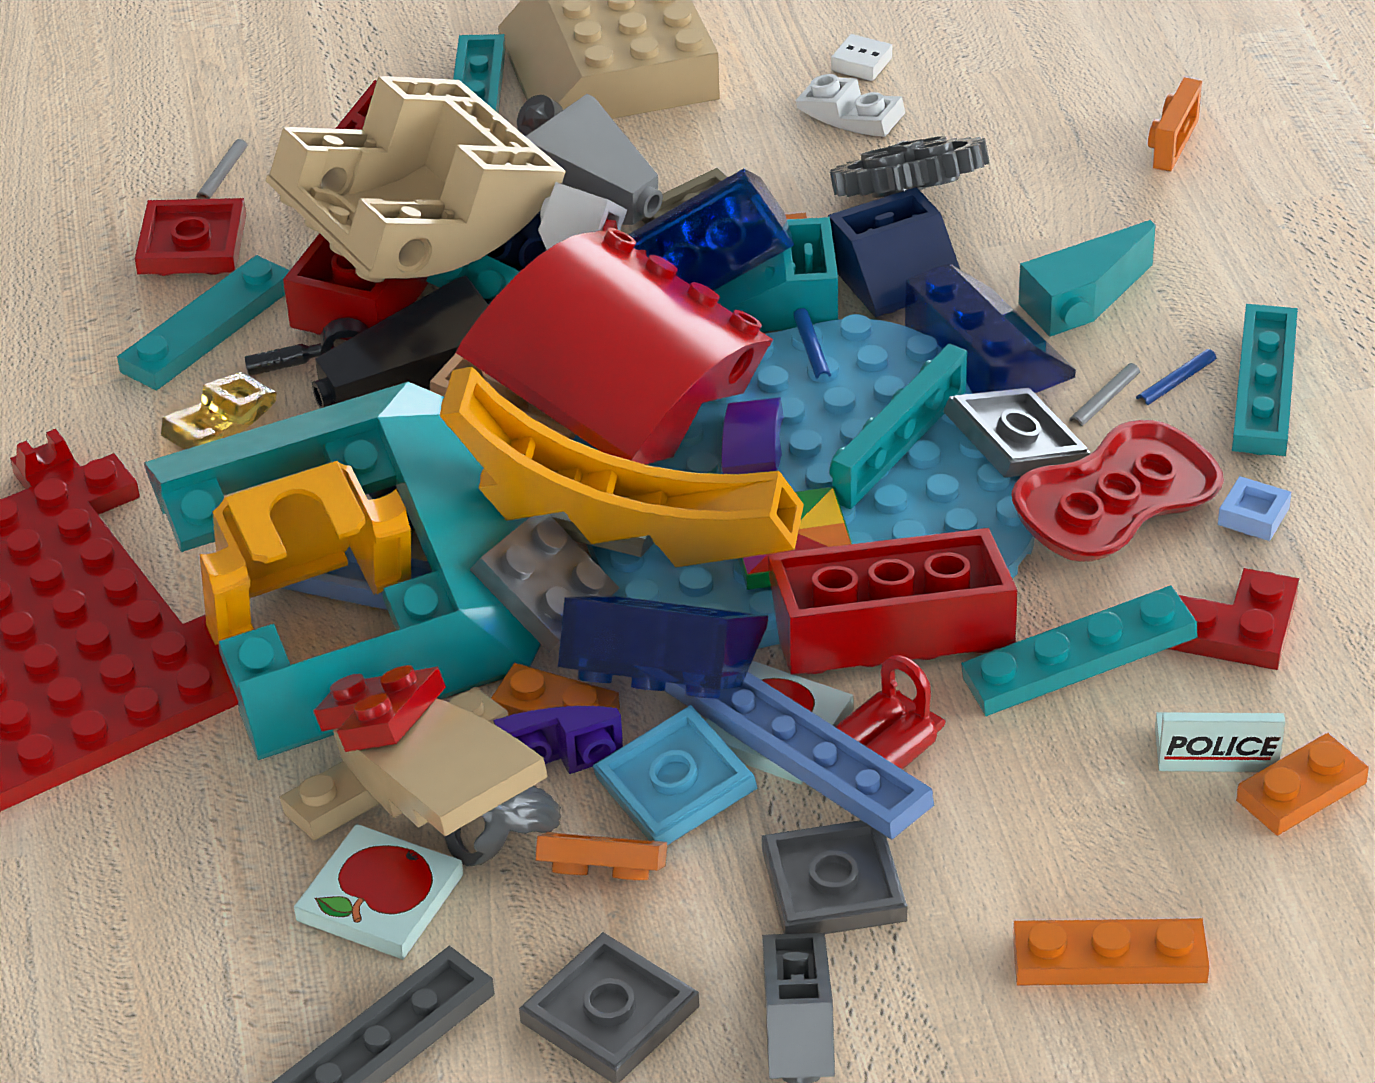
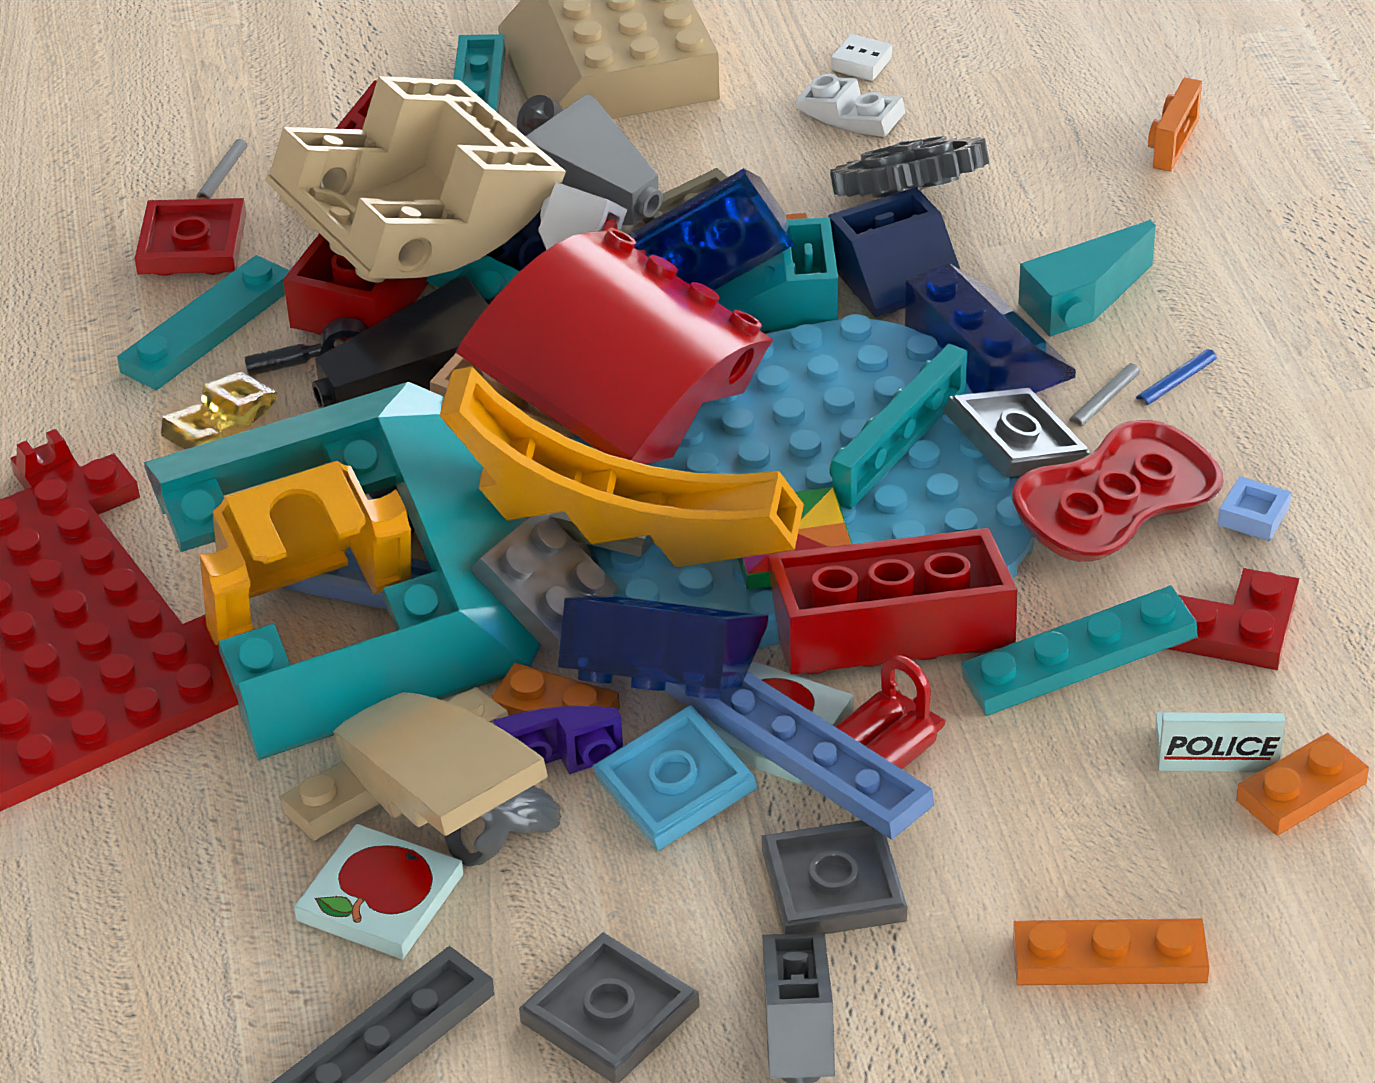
(378, 708): red plate -> none
(574, 853): orange plate -> none
(752, 436): dark purple slope -> none
(811, 342): blue piece -> none
(1265, 380): teal plate -> none

